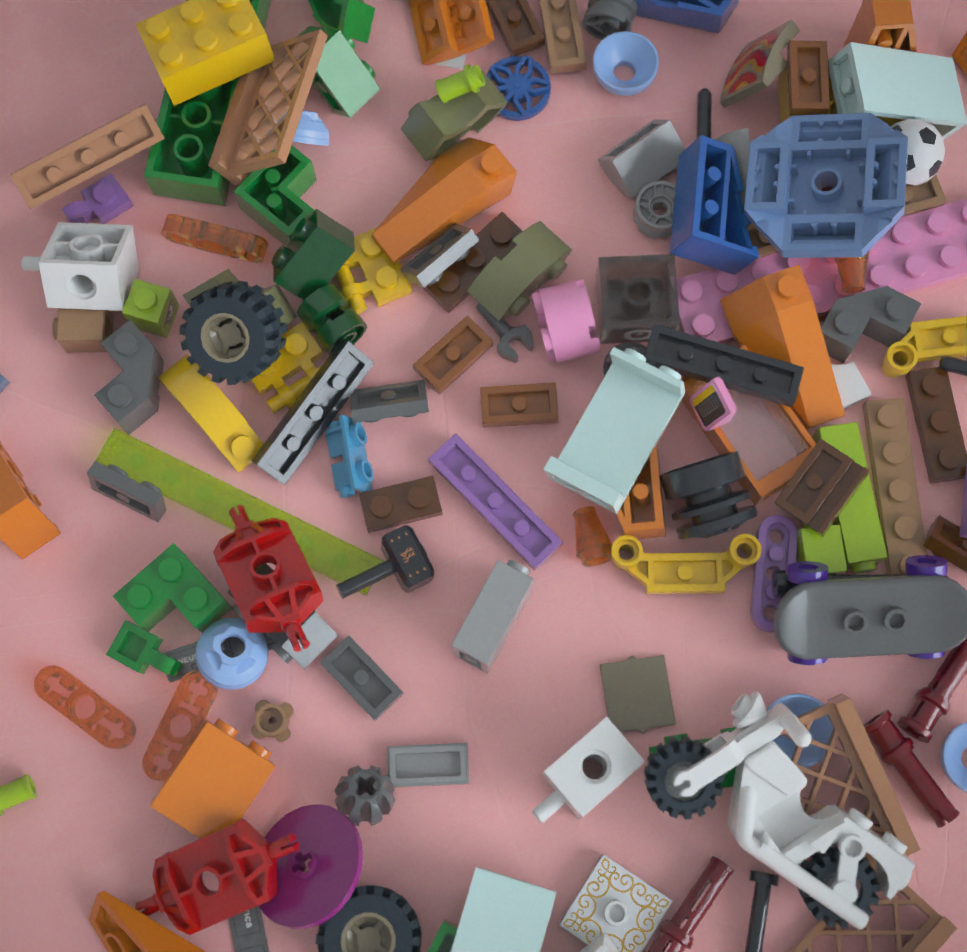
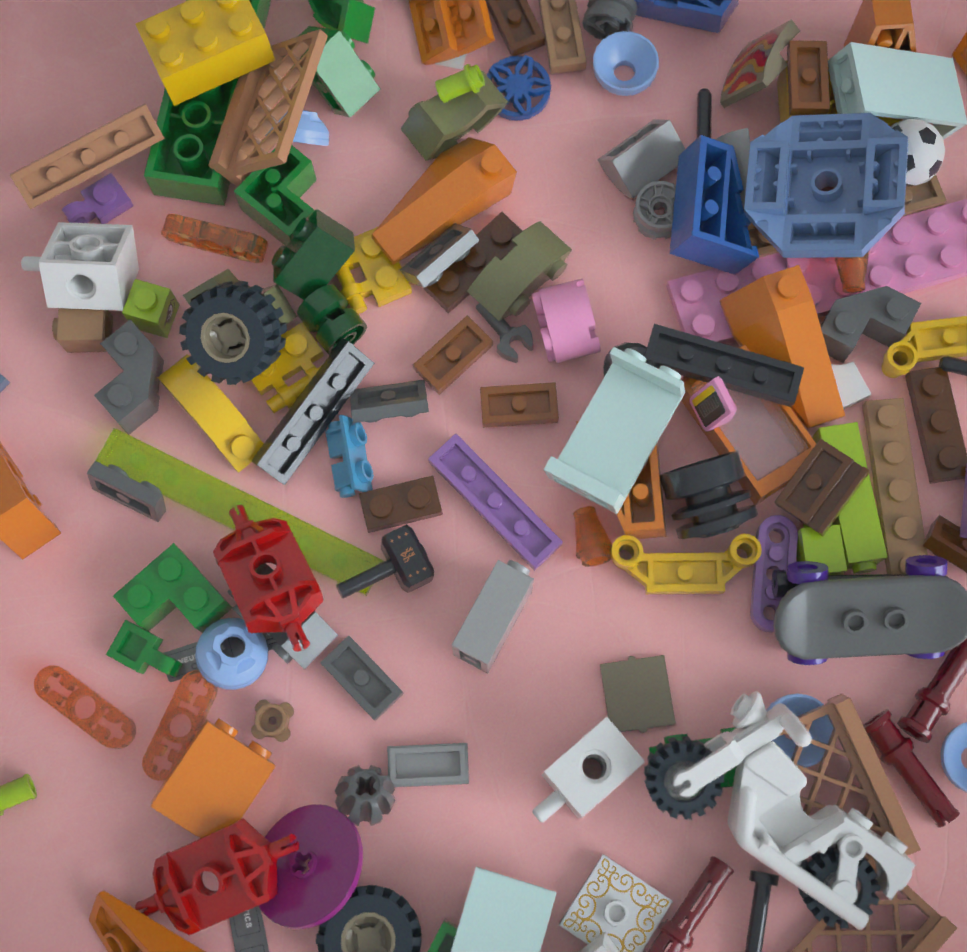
(635, 296): clear smoke brick -> none

